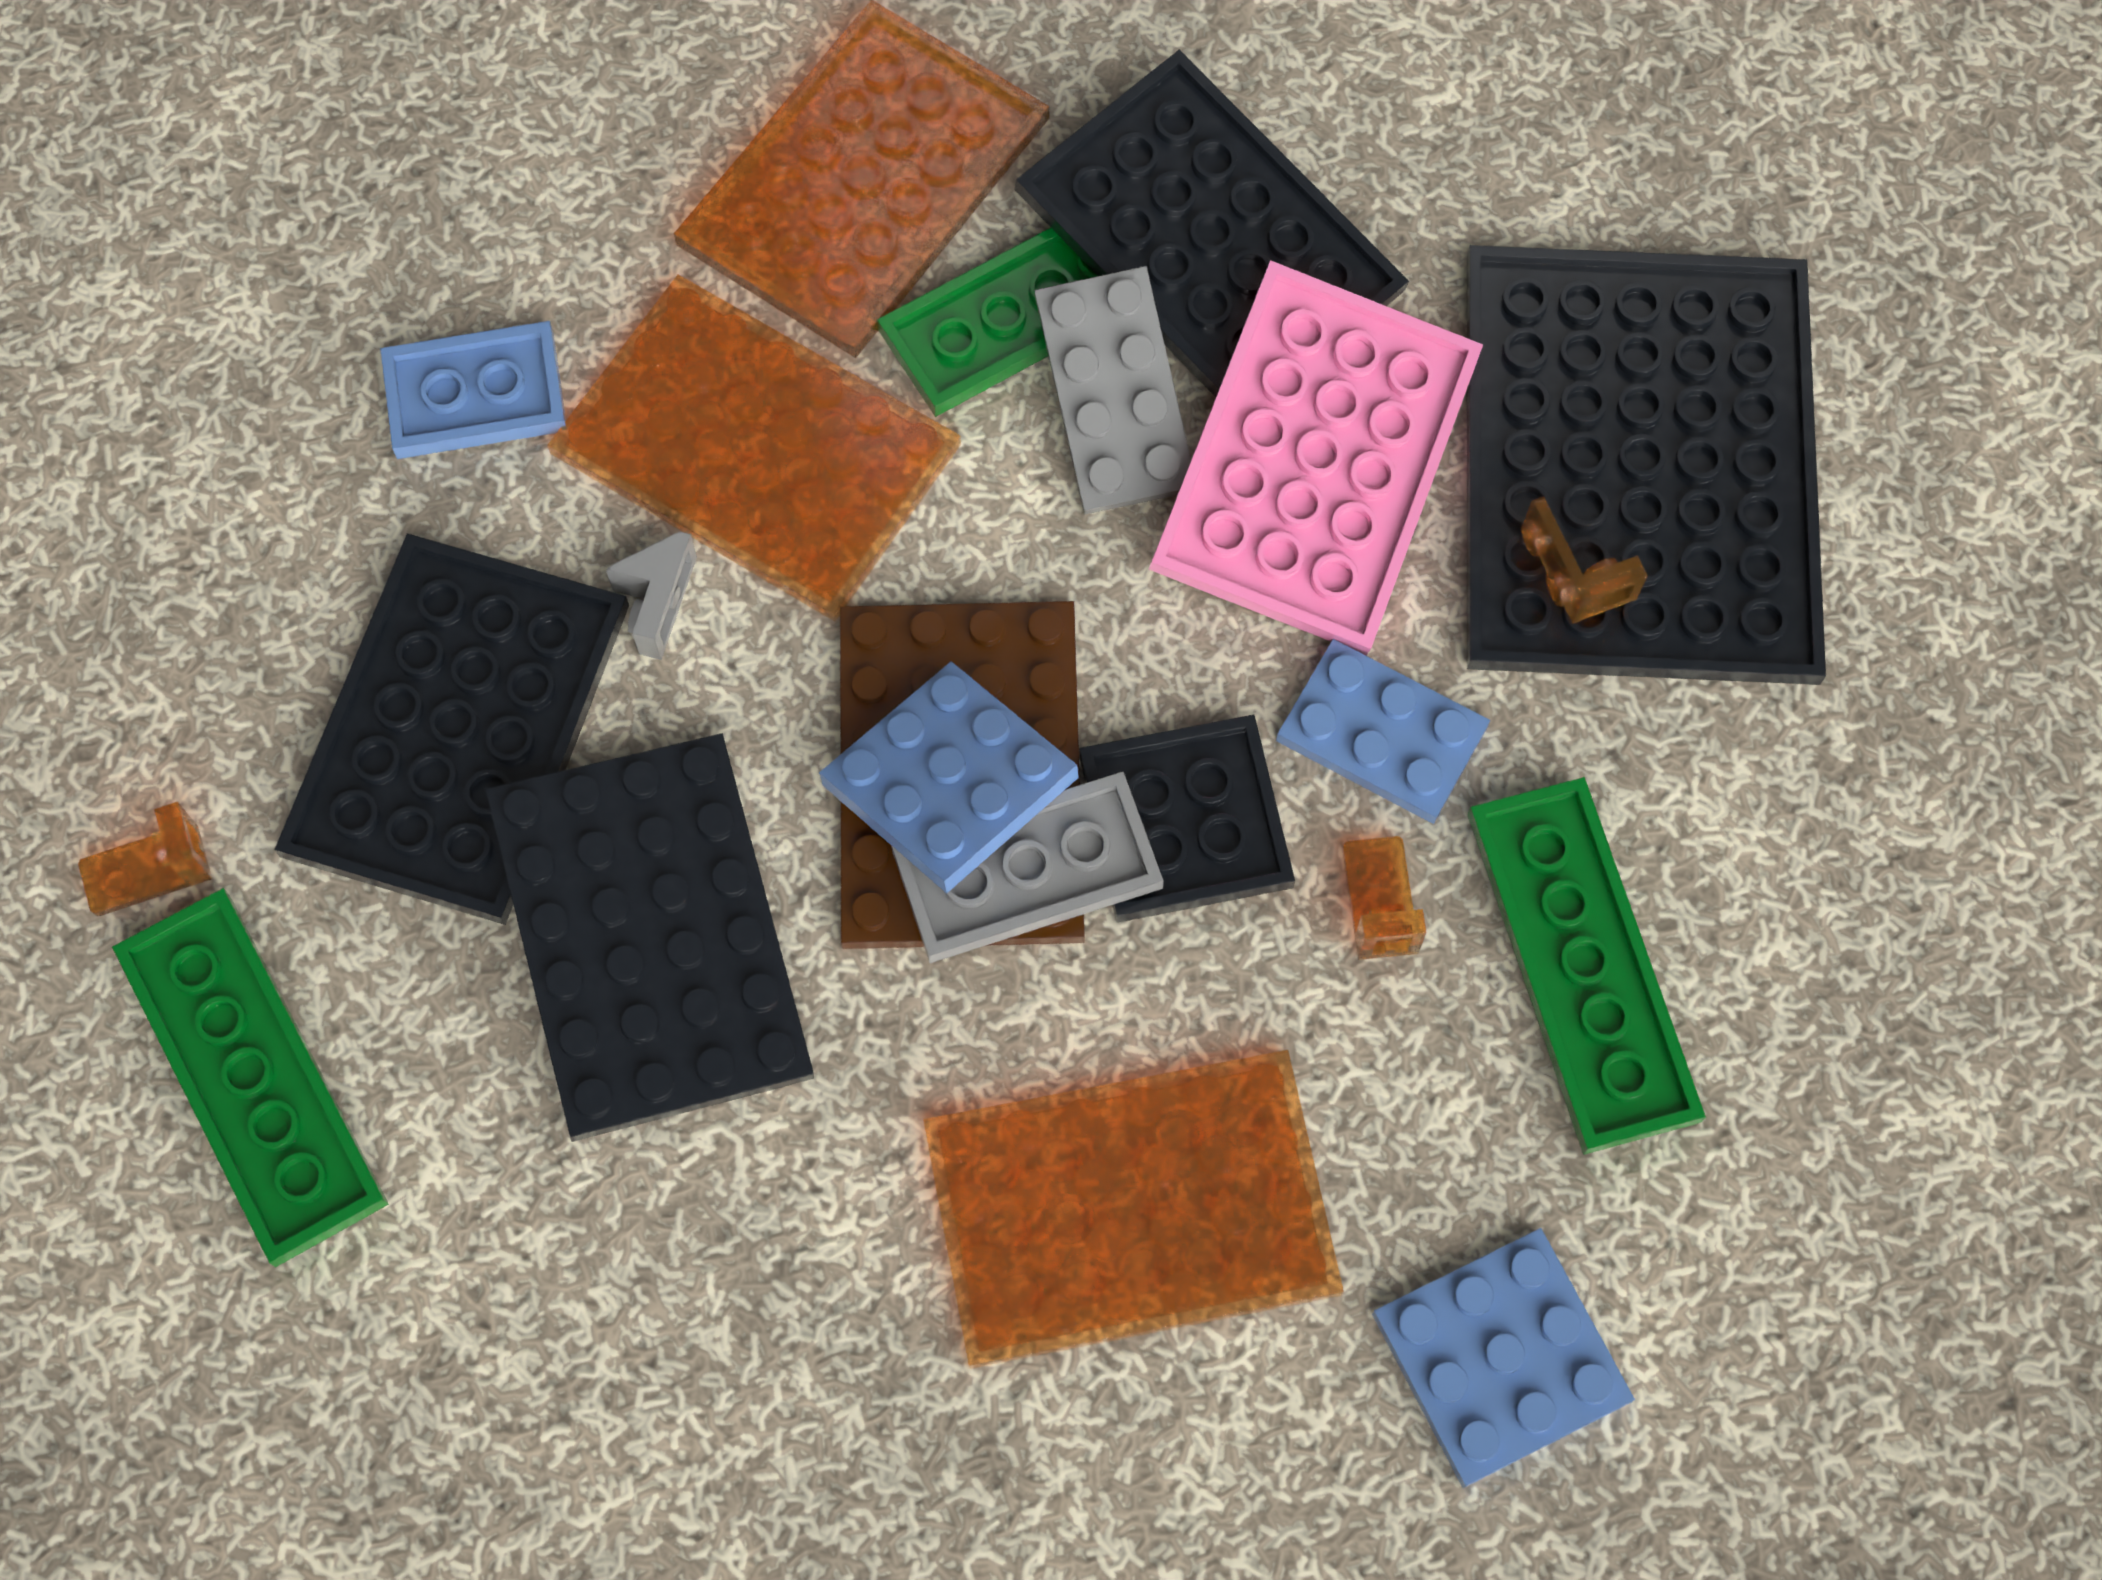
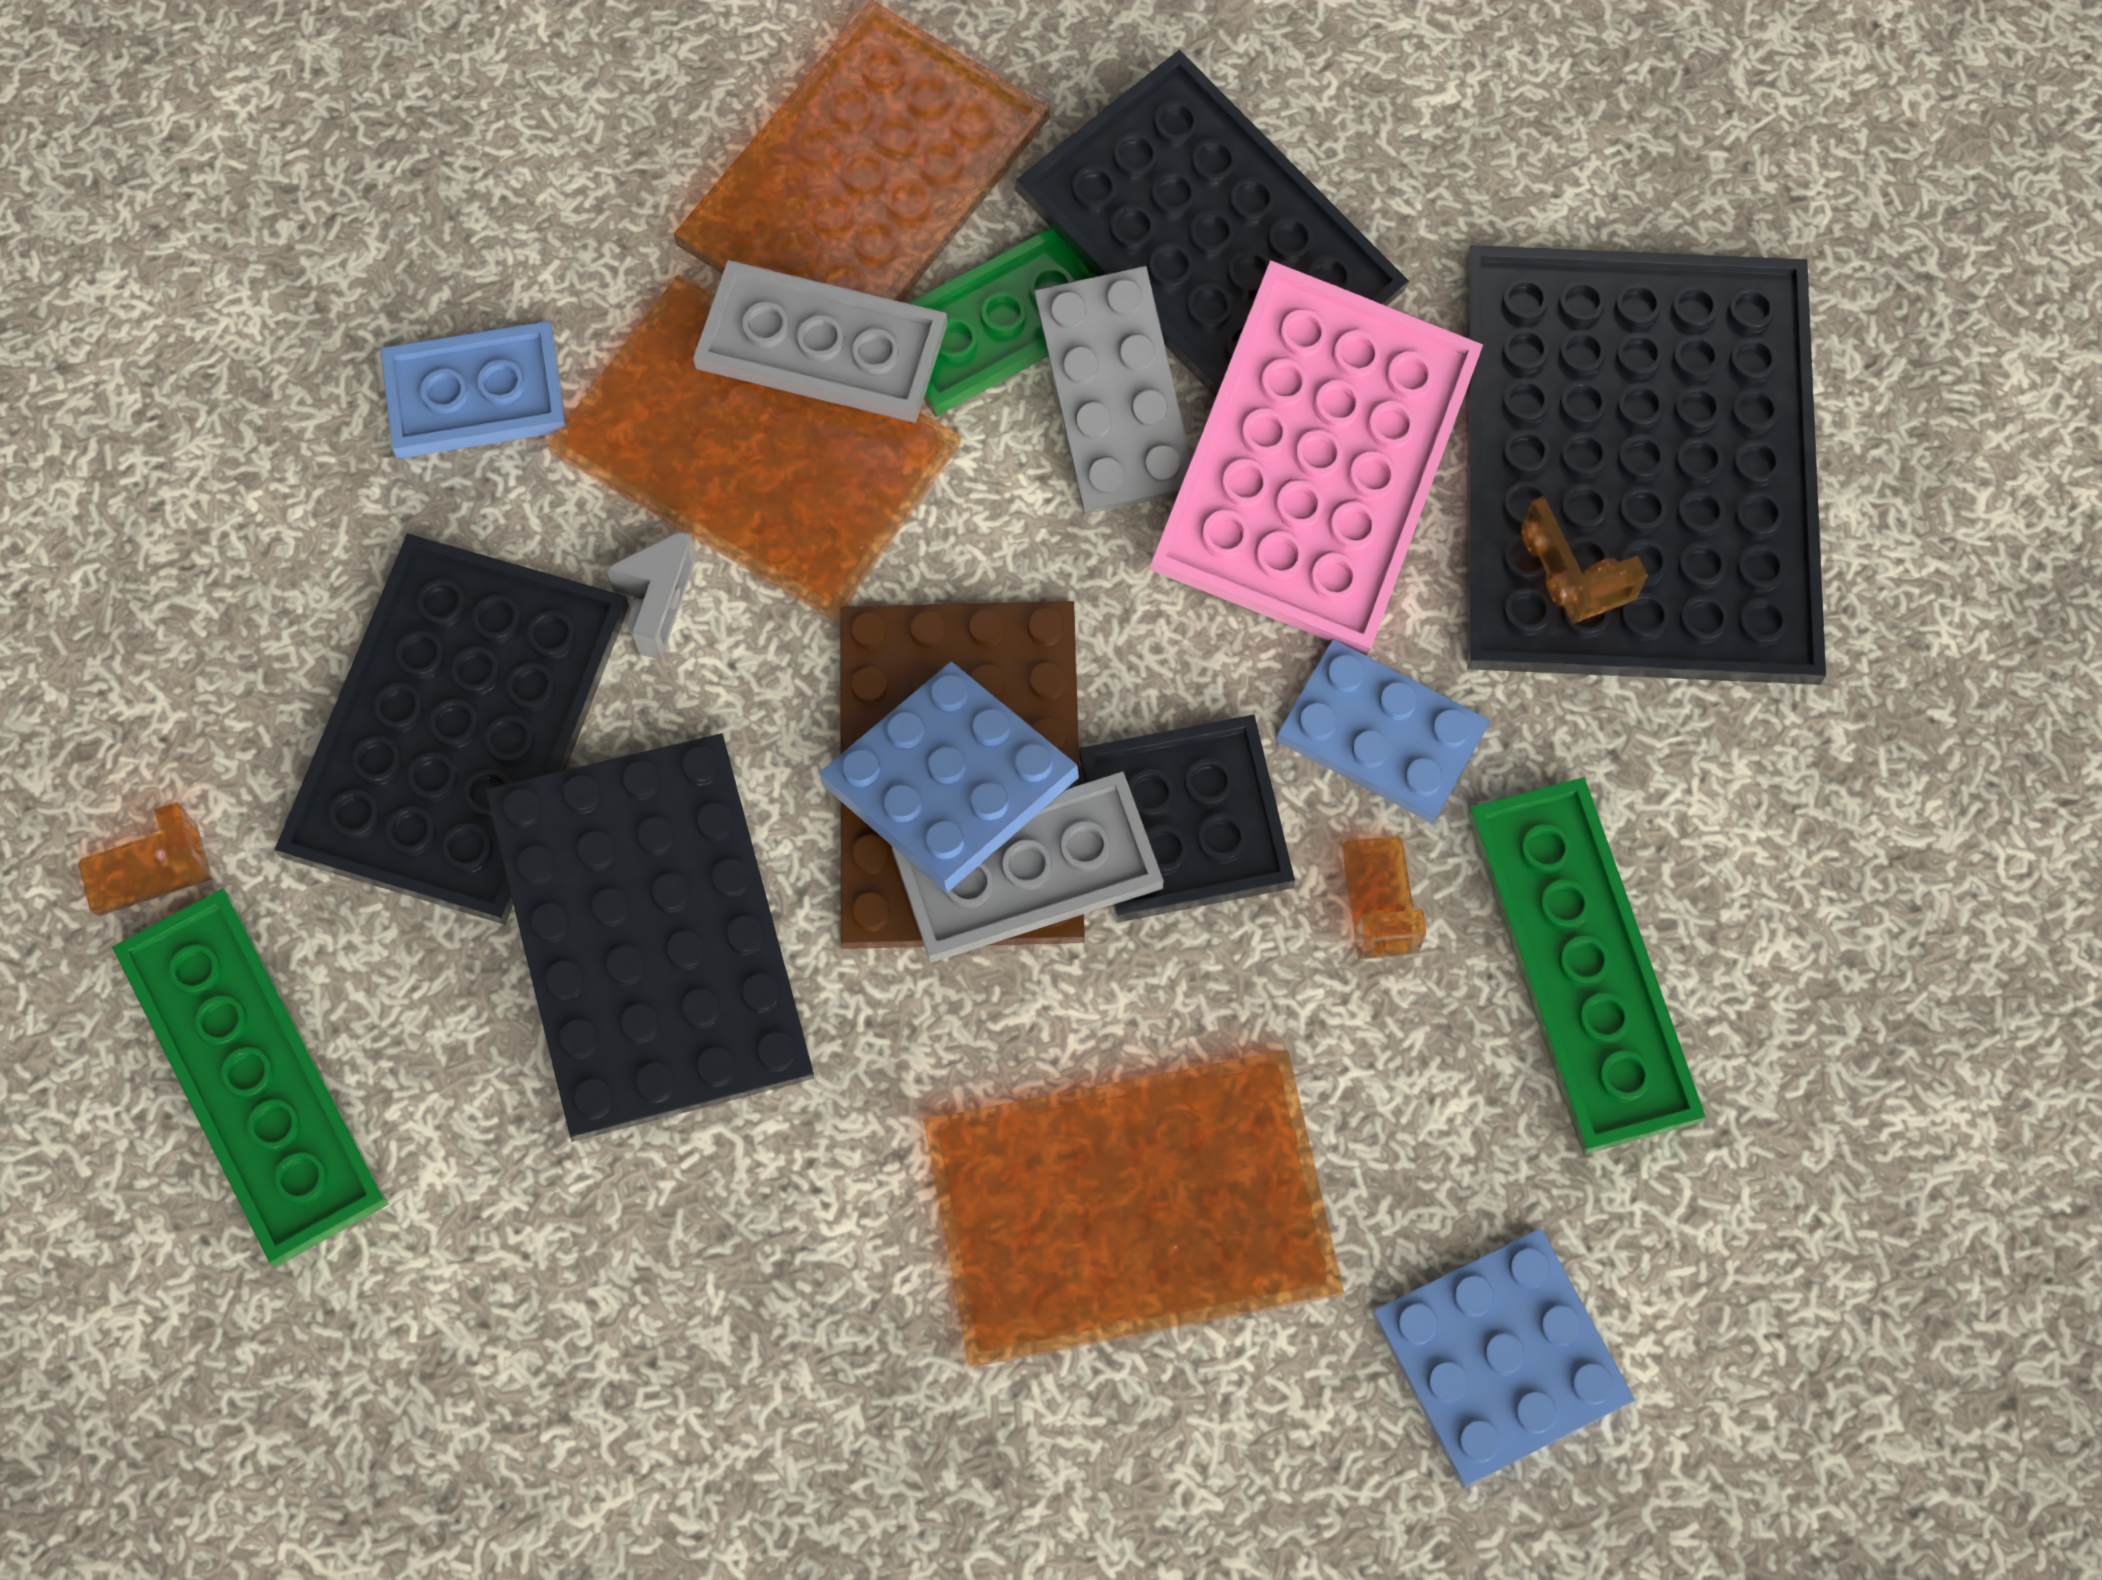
(821, 341): none -> light grey plate

